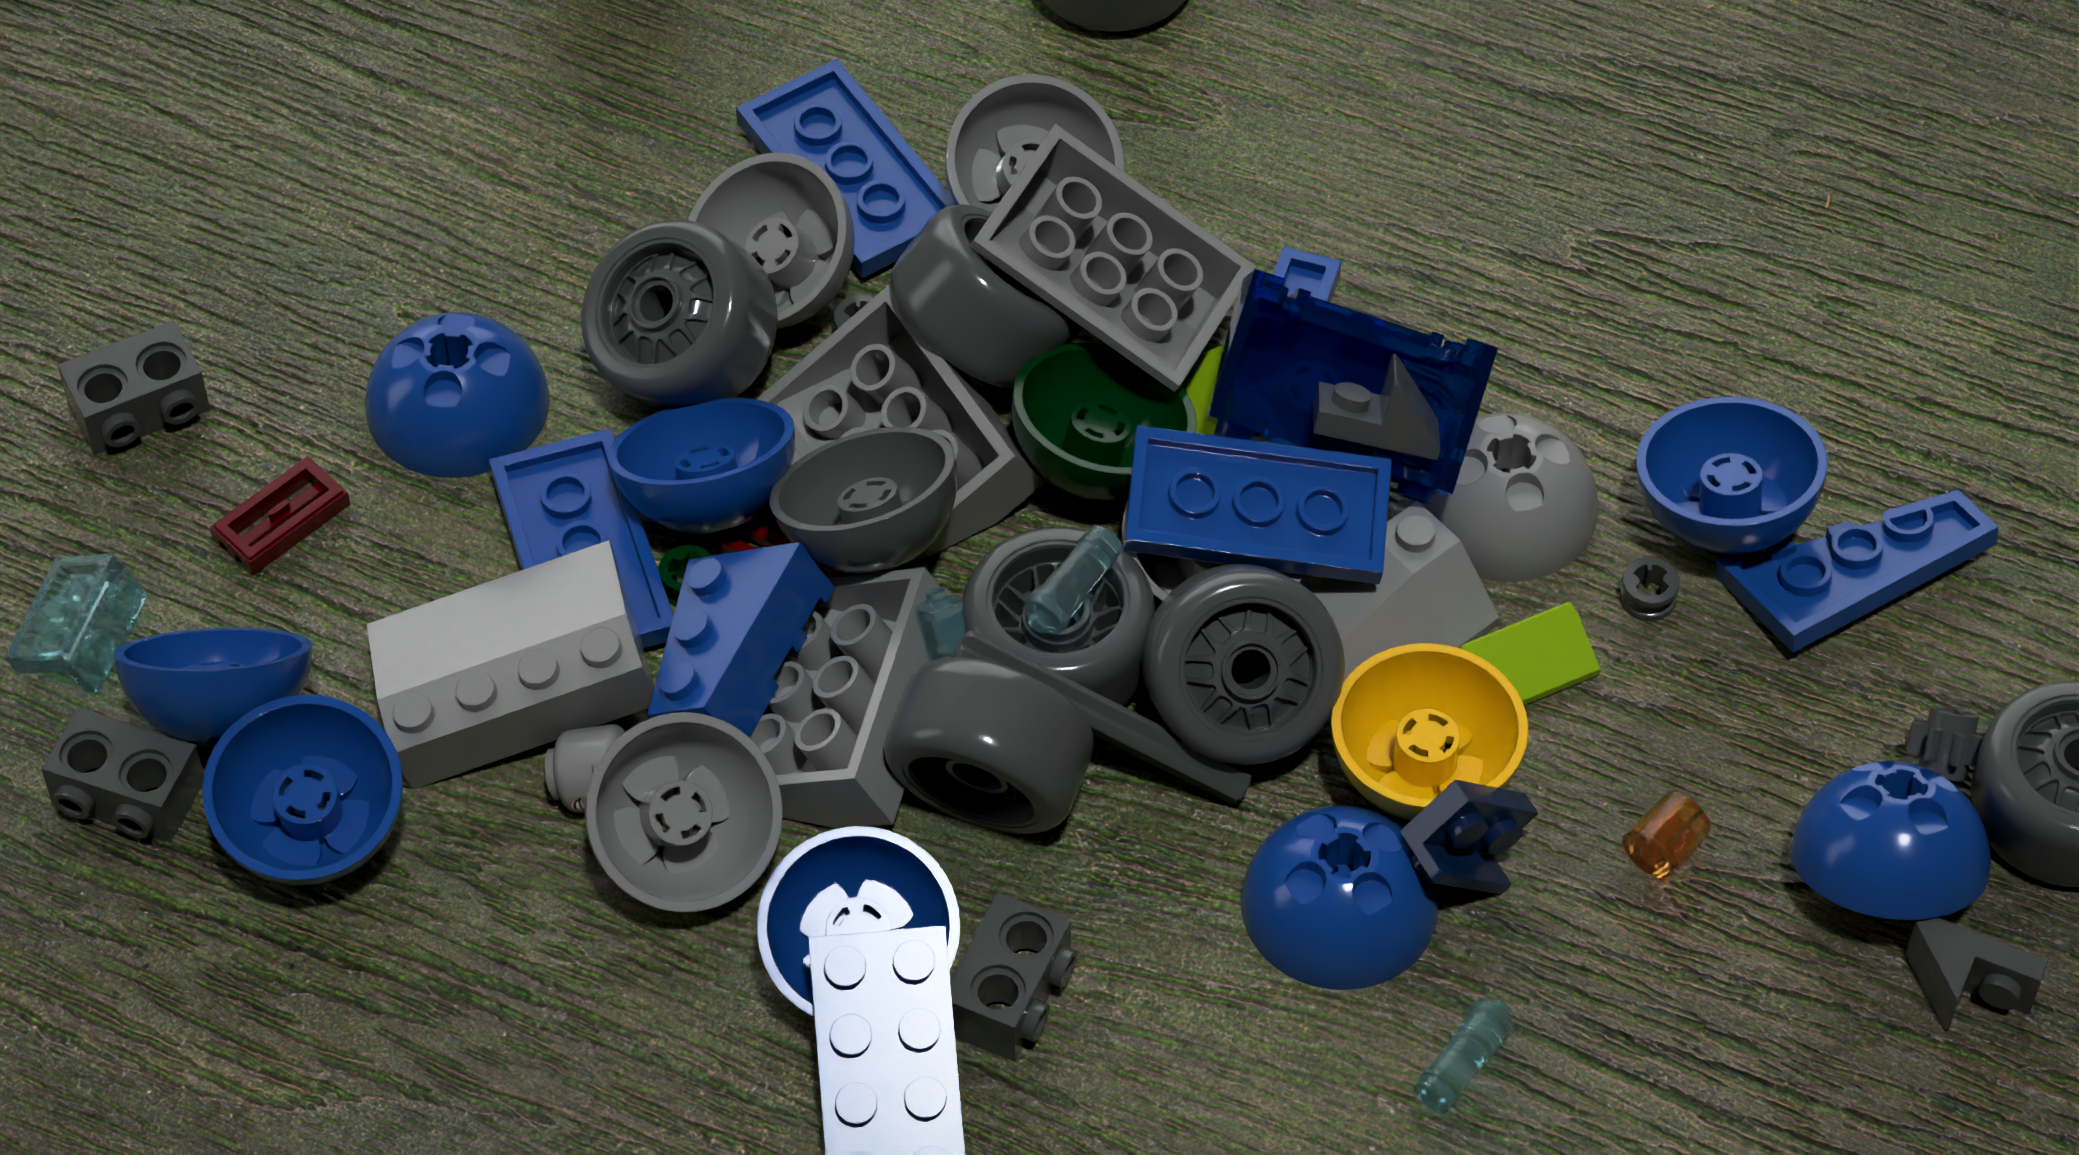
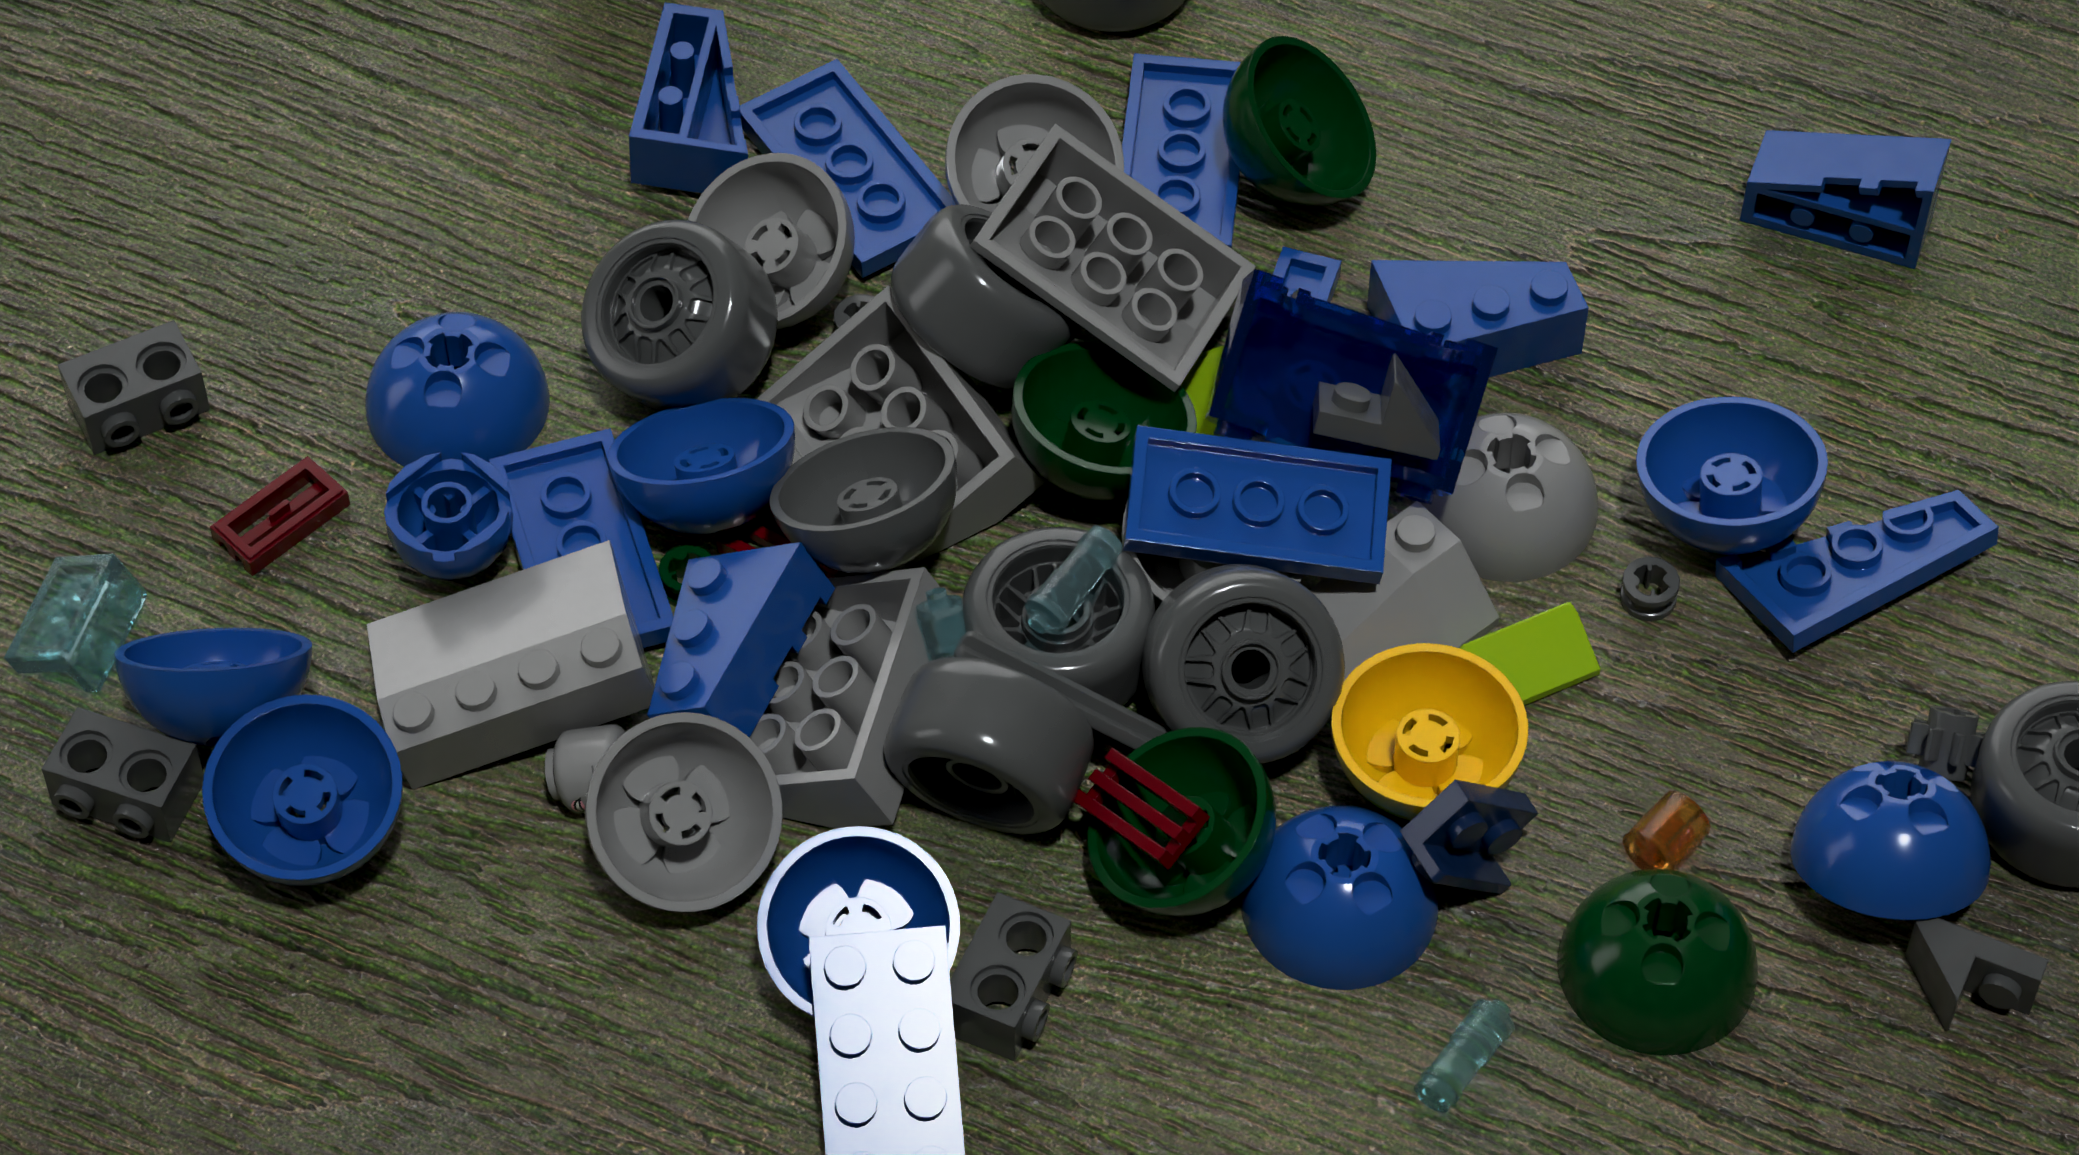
(449, 515): none -> blue cylinder
(688, 104): none -> blue wedge
(1107, 784): none -> dark red tile
(1178, 138): none -> blue plate
(1226, 852): none -> dark green piece
(1298, 125): none -> dark green piece
(1518, 306): none -> blue wedge
(1658, 962): none -> dark green piece
(1848, 190): none -> blue wedge

